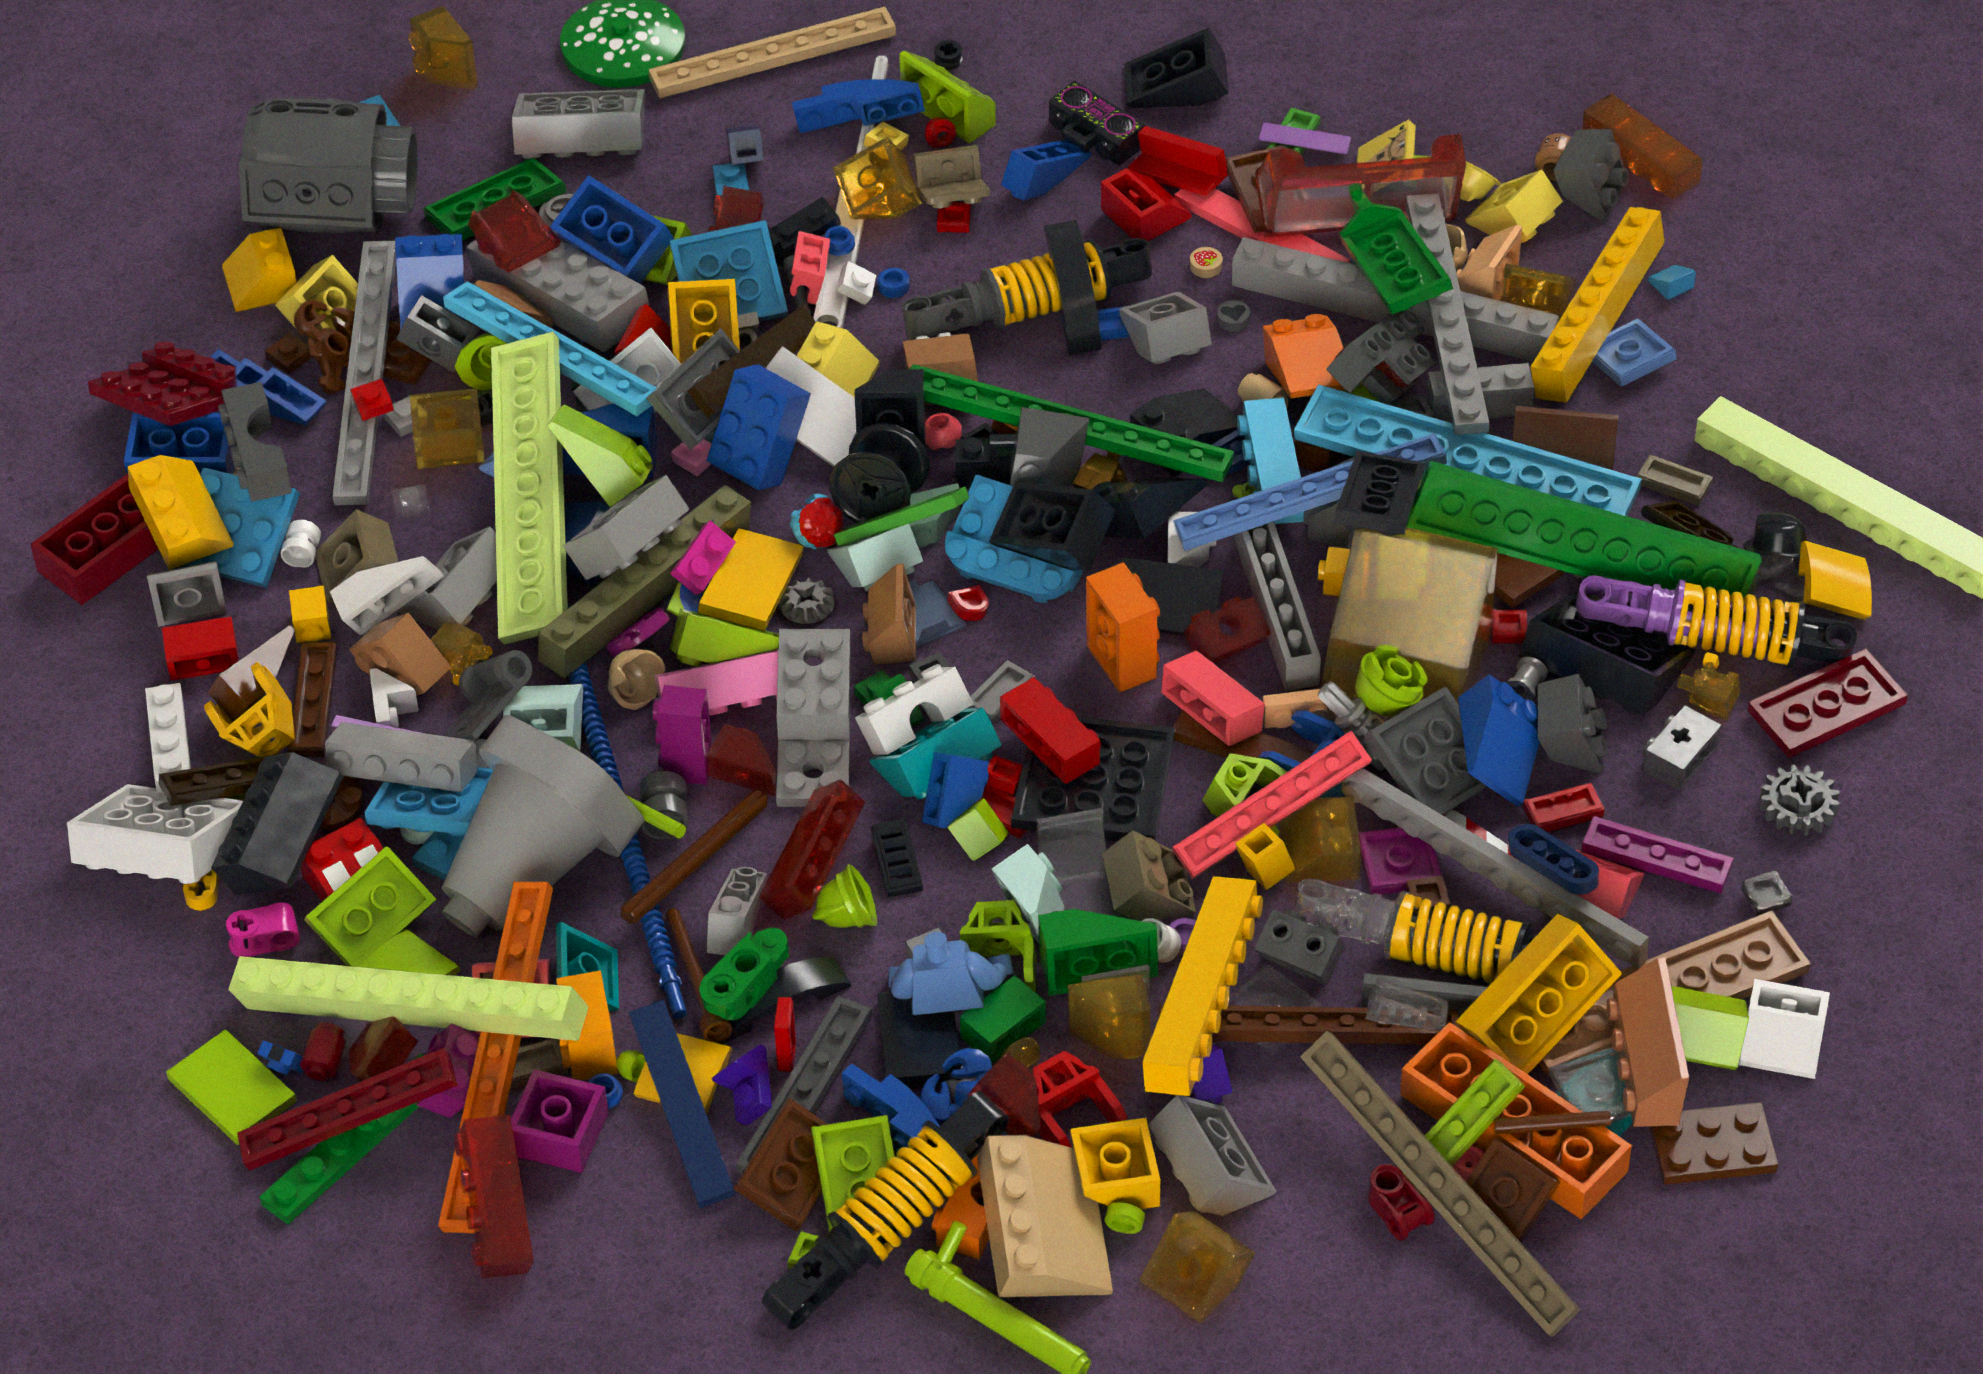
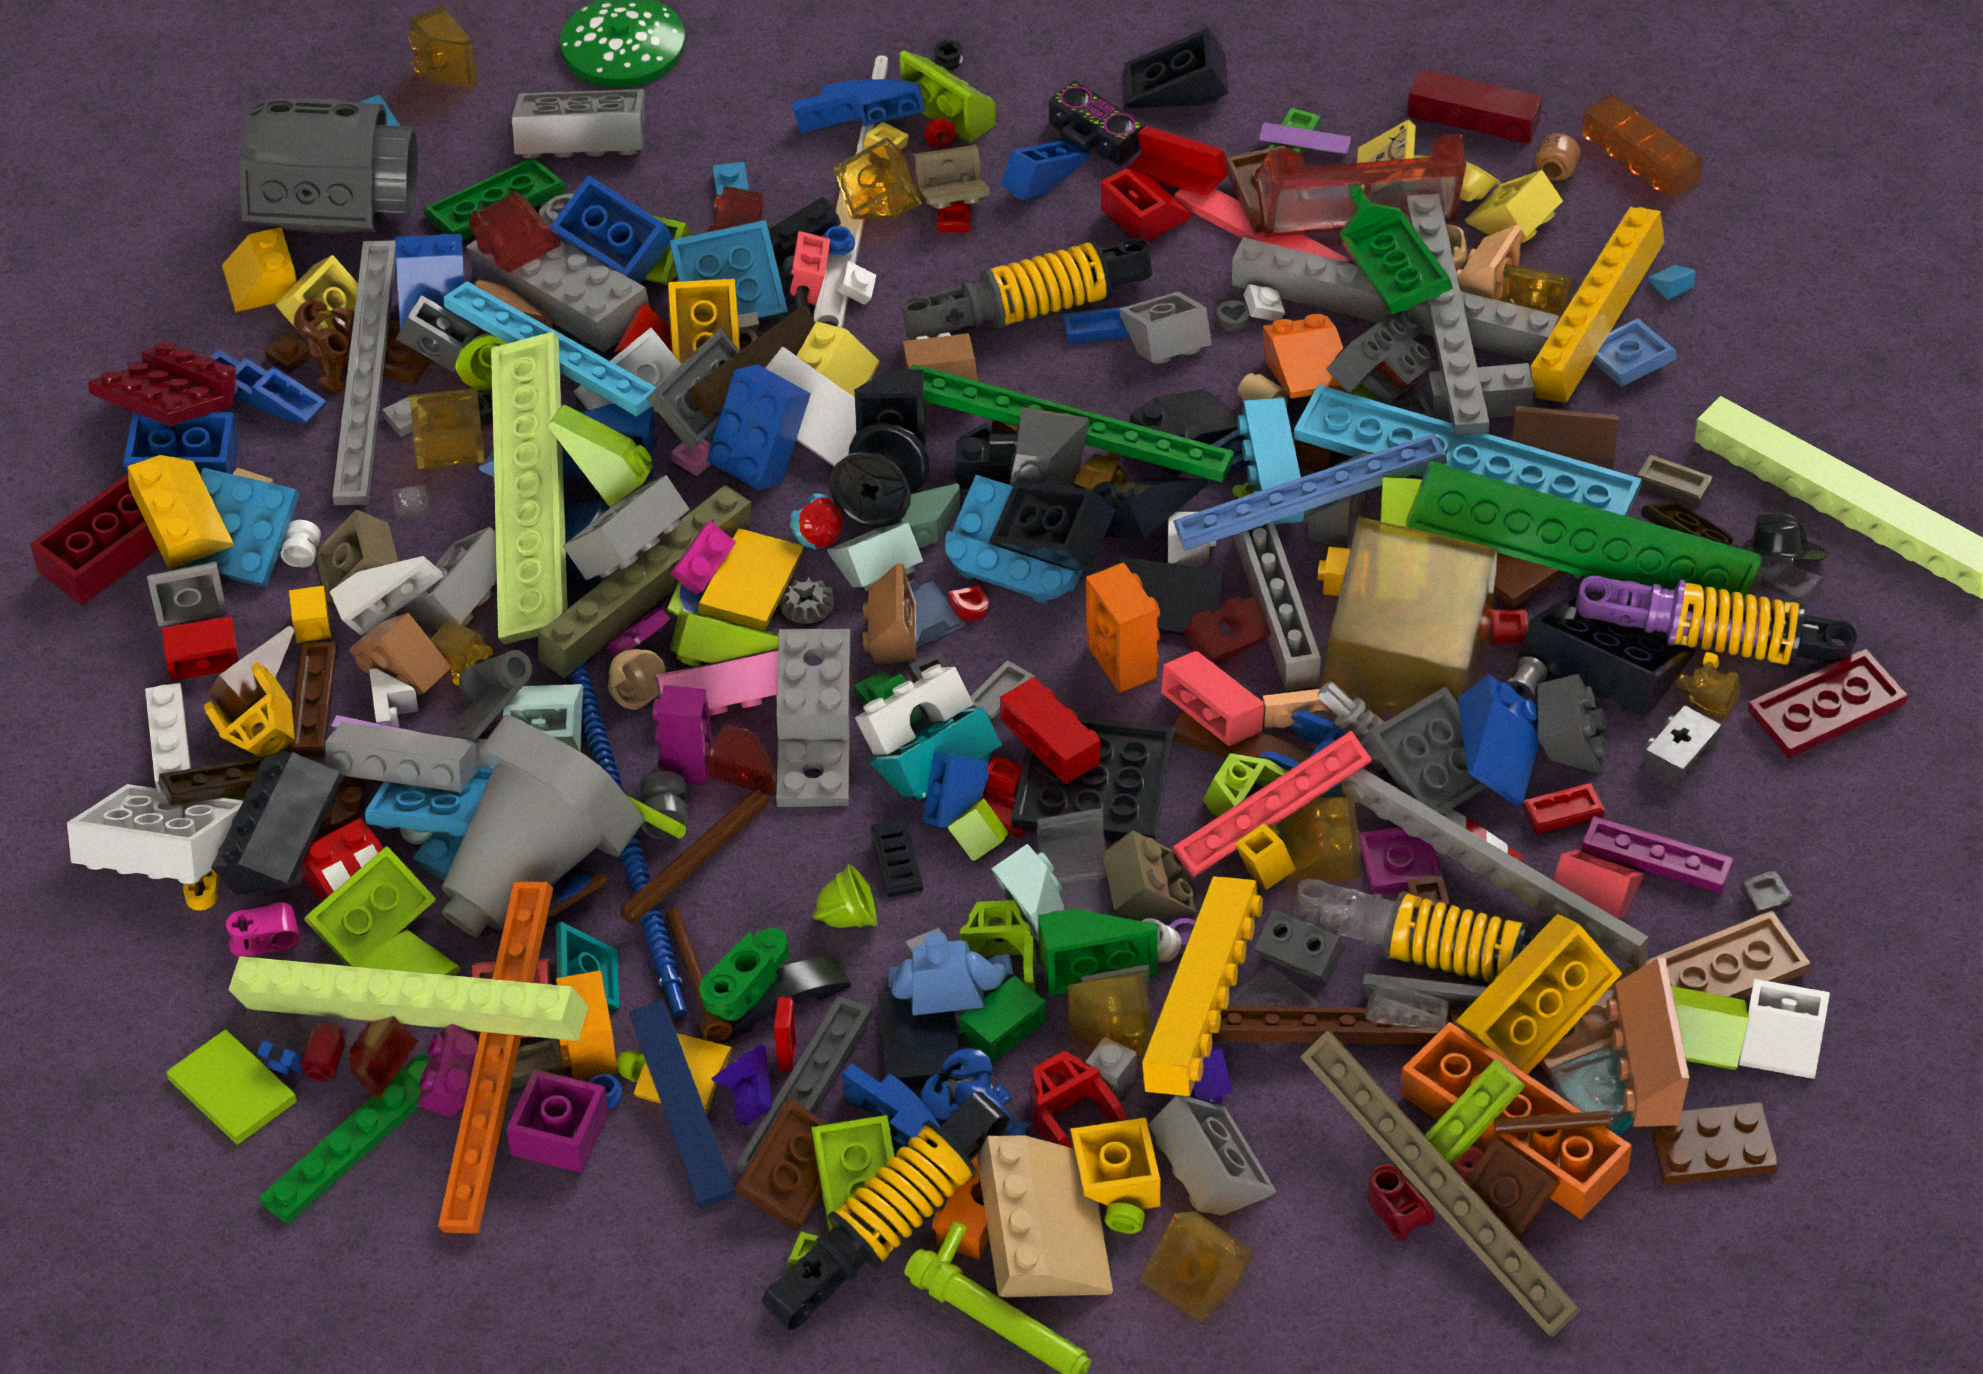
(261, 465): dark grey arch -> none
(347, 1109): dark red plate -> none
(372, 399): red plate -> none
(494, 1196): clear red brick -> none
(572, 888): none -> piece
(734, 909): light grey slope -> none
(744, 144): dark blue brick -> none
(772, 52): tan plate -> none
(812, 849): clear red brick -> none
(893, 282): blue tile -> none
(902, 516): bright green tile -> none
(942, 431): coral plate -> none
(1015, 1093): clear red slope -> none
(1024, 1050): clear yellow piece -> none
(1074, 287): black slope -> none
(1116, 1065): none -> light grey brick
(1206, 262): tan tile -> none
(1264, 302): none -> white plate
(1379, 493): black plate -> none
(1389, 681): lime cone -> none
(1474, 106): none -> dark red brick
(1553, 859): dark blue plate -> none
(1592, 172): dark grey slope -> none
(1799, 800): dark grey gear -> none
(1835, 580): yellow slope -> none

